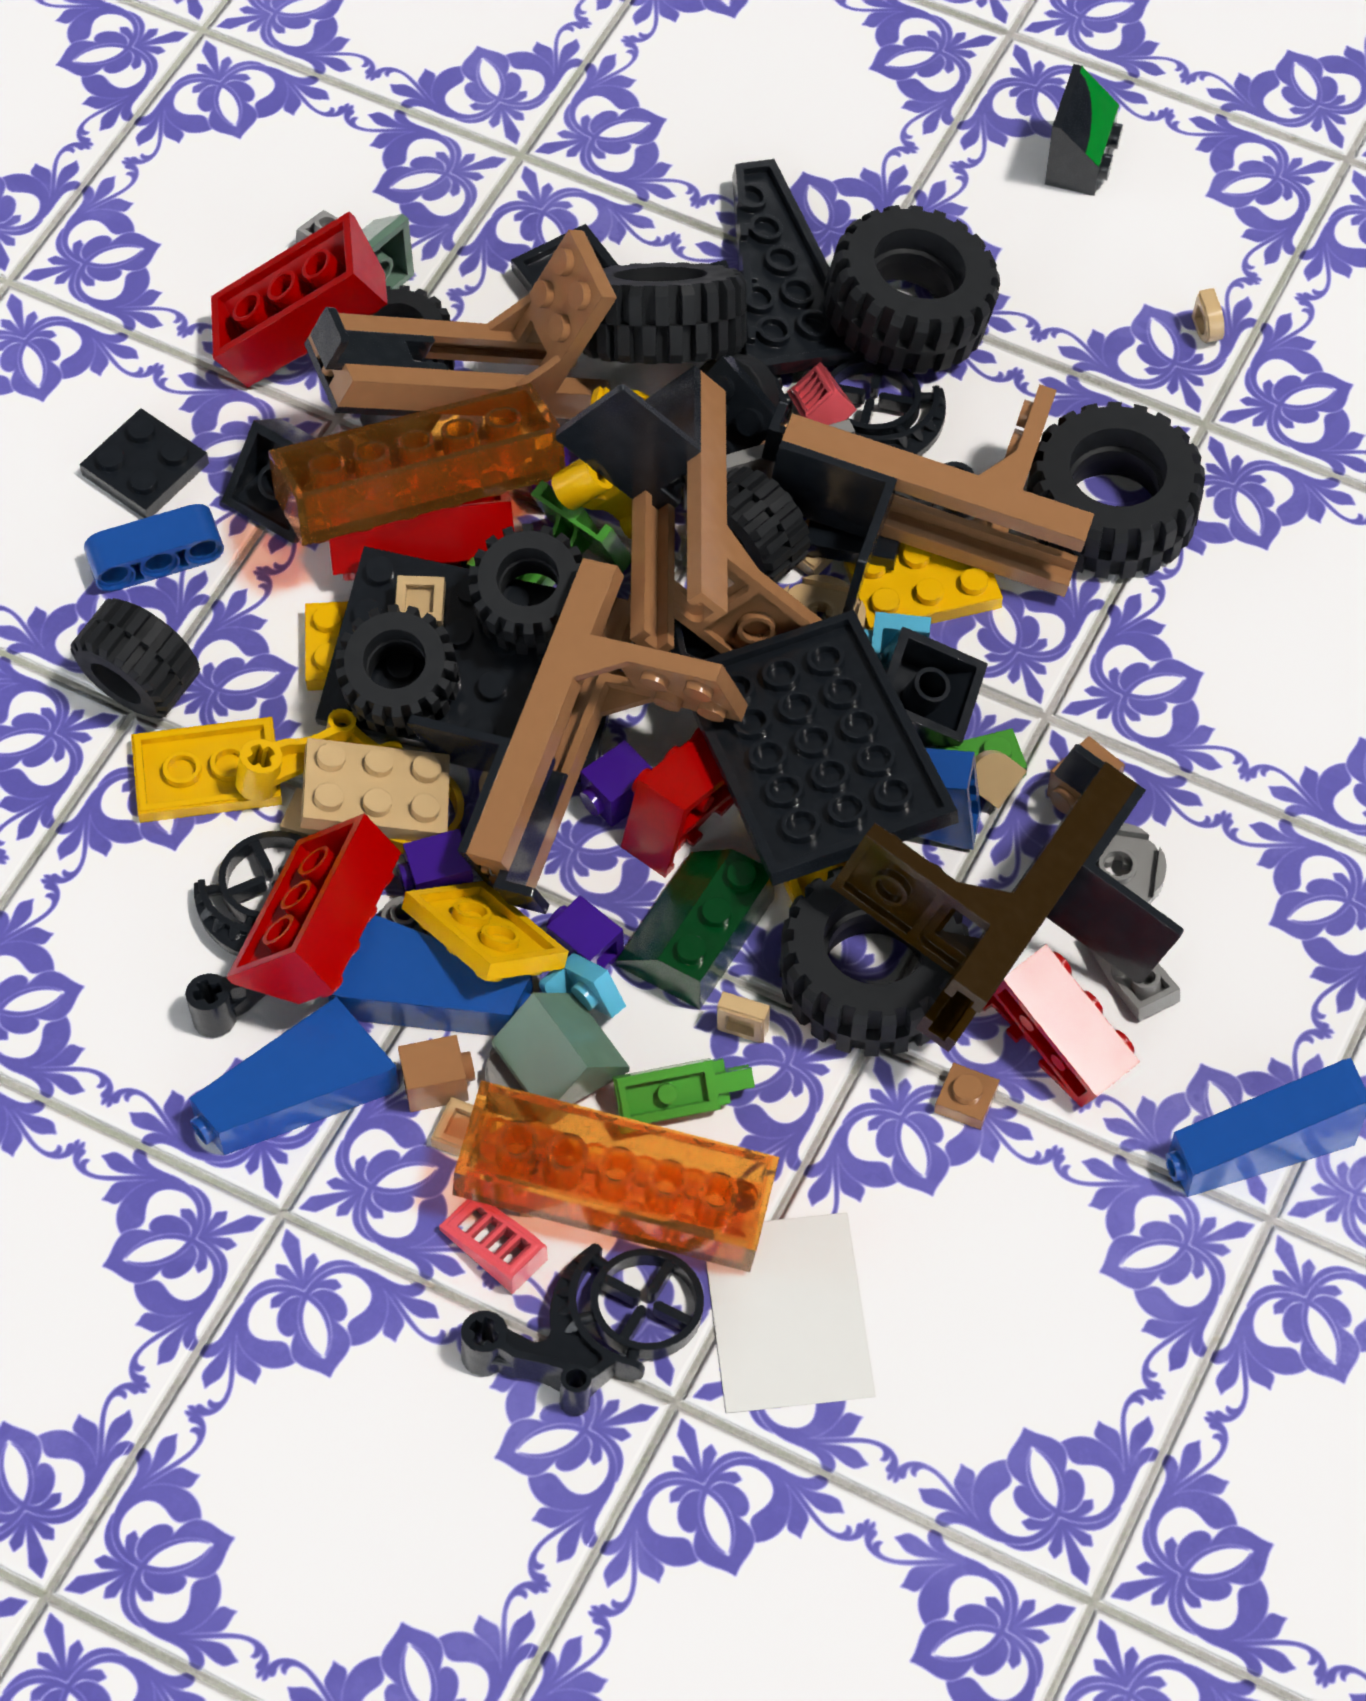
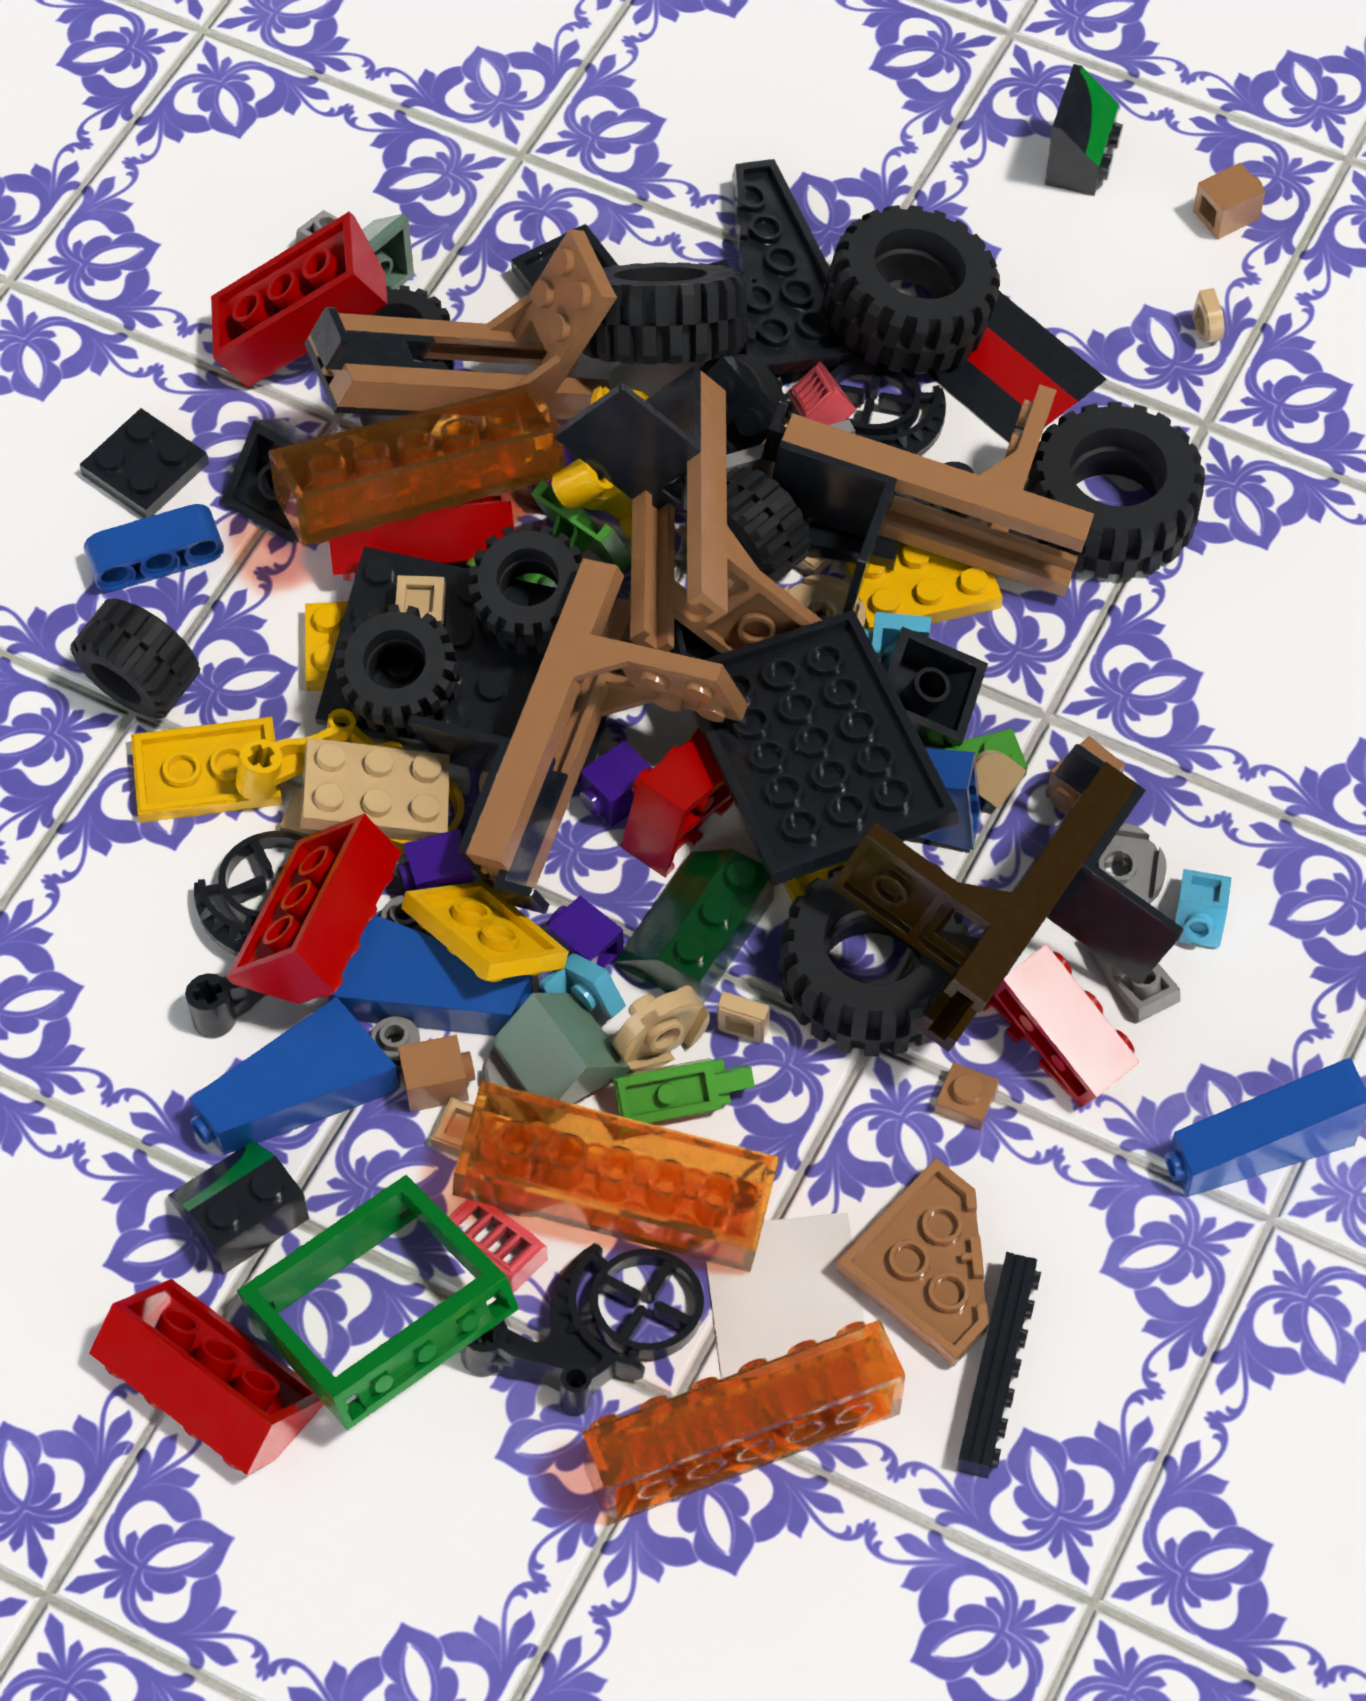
(205, 1375): none -> red slope
(241, 1205): none -> black slope
(392, 1026): none -> light grey plate
(411, 1351): none -> green window
(660, 1027): none -> tan plate
(742, 1420): none -> clear orange brick
(926, 1262): none -> medium nougat plate
(999, 1365): none -> black piece
(1011, 365): none -> black sticker
(1202, 907): none -> medium azure bracket
(1229, 200): none -> medium nougat brick

